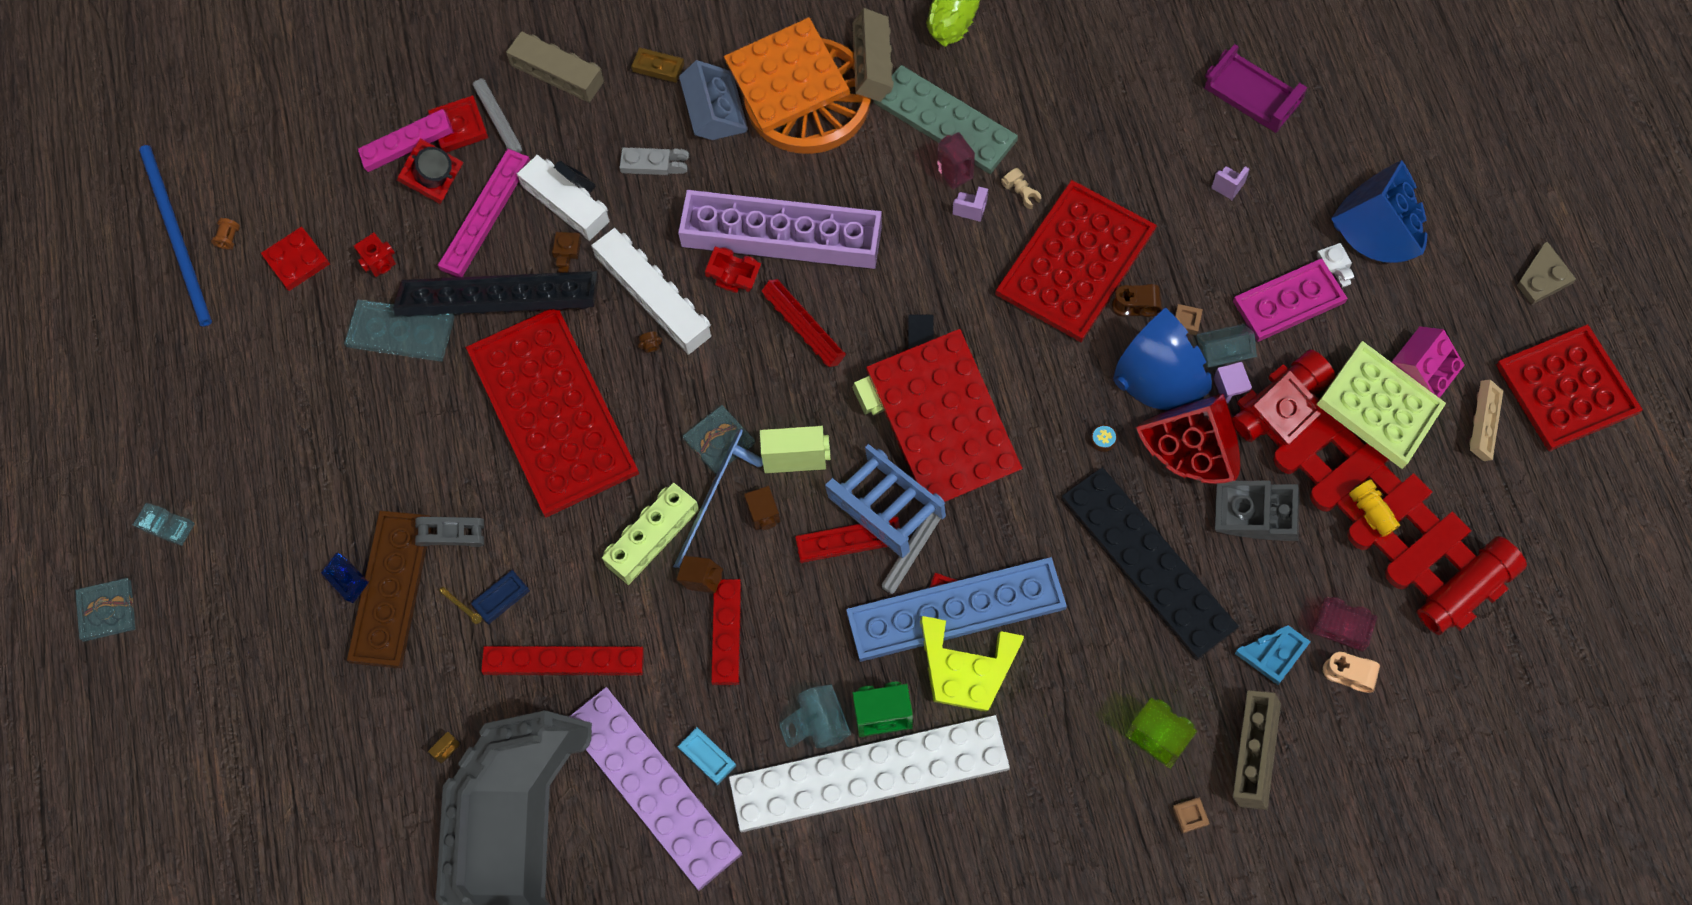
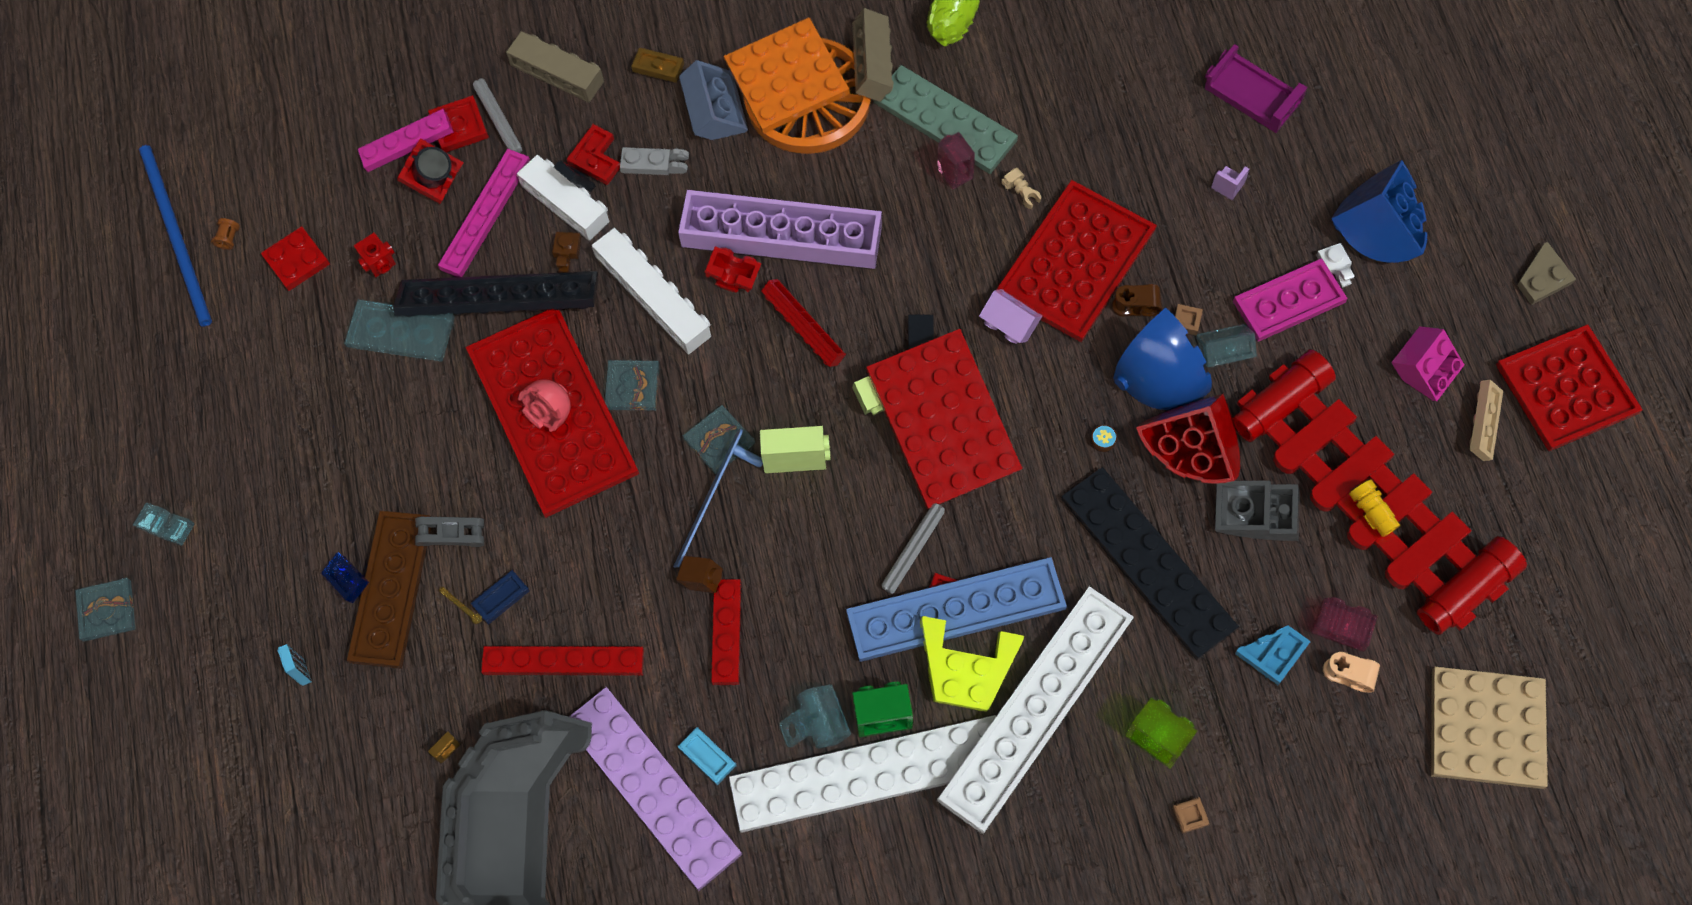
(294, 665): none -> medium azure tile
(545, 403): none -> coral cylinder
(590, 156): none -> red plate
(632, 385): none -> clear light blue tile
(649, 341): reddish brown plate -> none
(650, 533): yellowish green brick -> none
(762, 508): reddish brown brick -> none
(838, 542): red tile -> none
(879, 523): medium blue fence -> none
(970, 205): lavender panel -> none
(1010, 316): none -> lavender brick
(1035, 710): none -> white plate
(1232, 380): lavender panel -> none
(1257, 750): dark tan brick -> none
(1287, 408): plate -> none
(1381, 404): yellowish green plate -> none
(1489, 727): none -> tan plate

